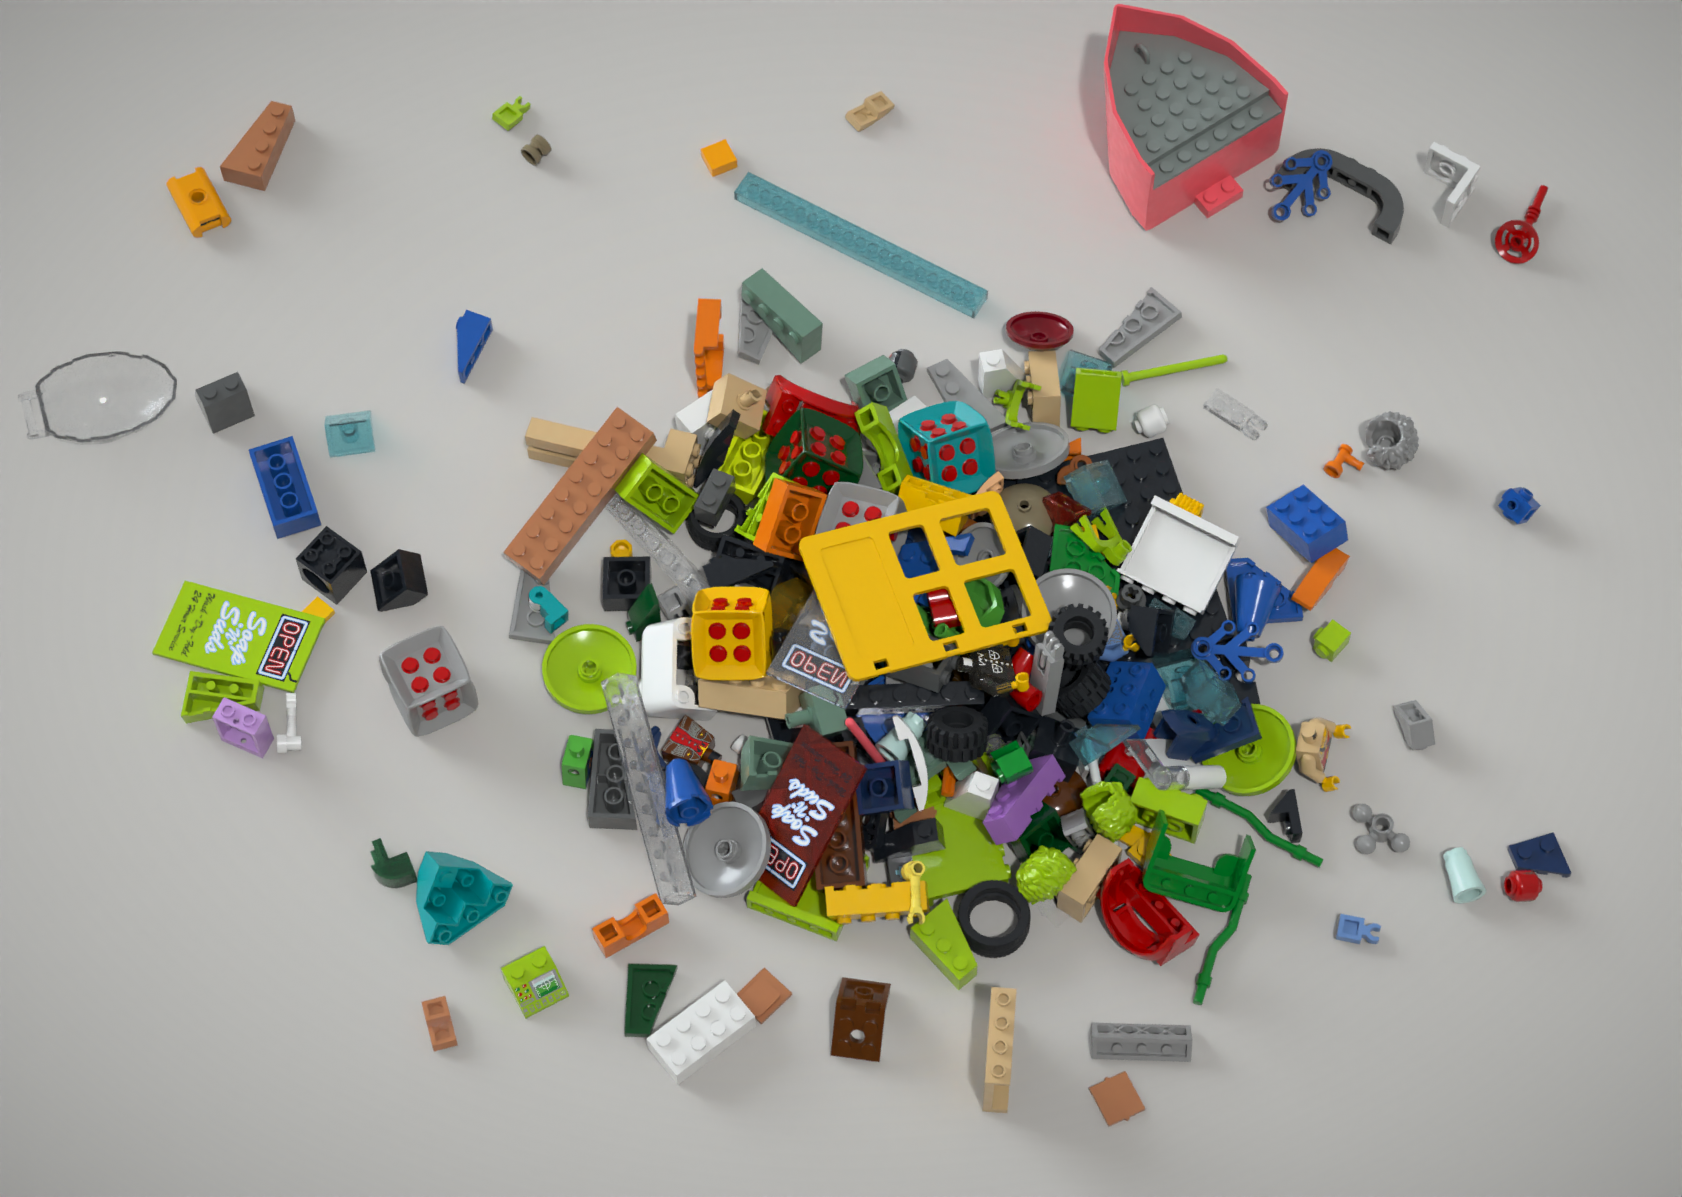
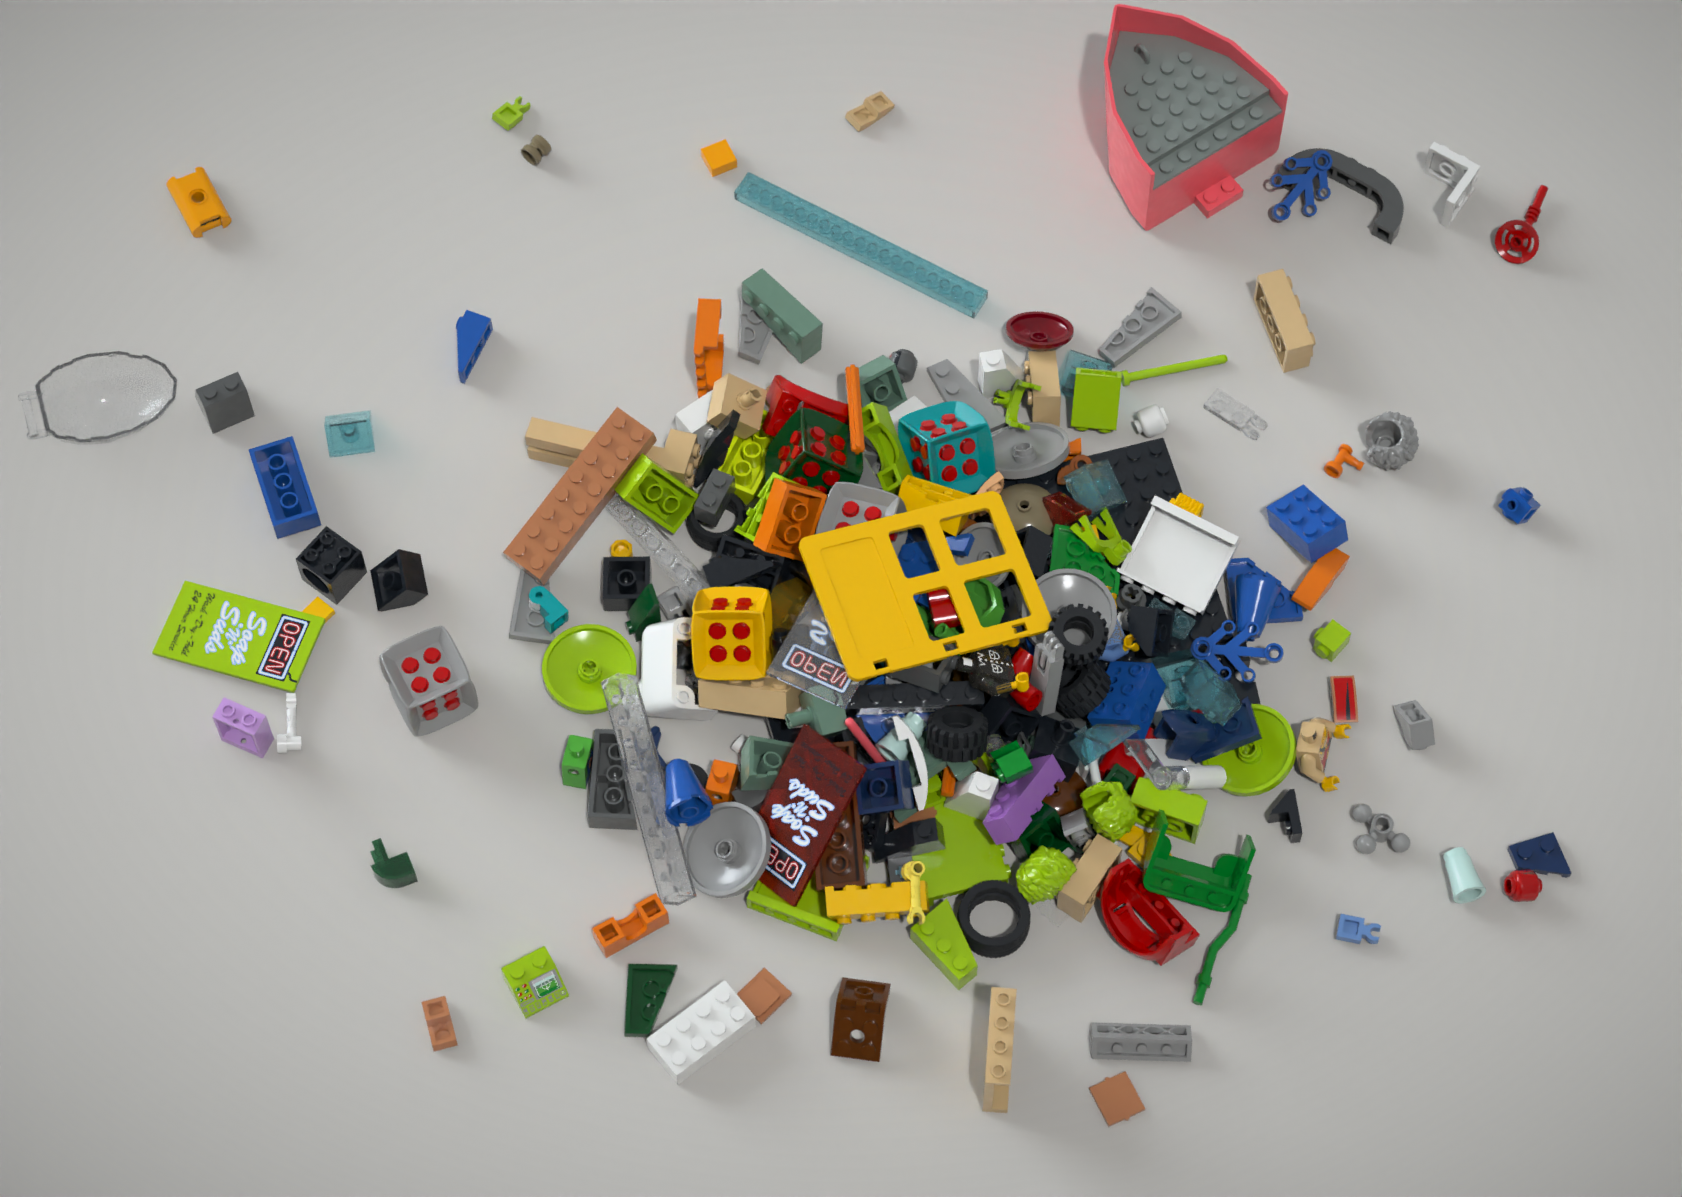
(207, 691): lime wedge -> none
(259, 150): nougat wedge -> none
(456, 896): teal brick -> none
(691, 744): torso -> none
(854, 409): none -> orange axle
(1284, 320): none -> tan brick
(1299, 852): green bar -> none
(1344, 699): none -> slope

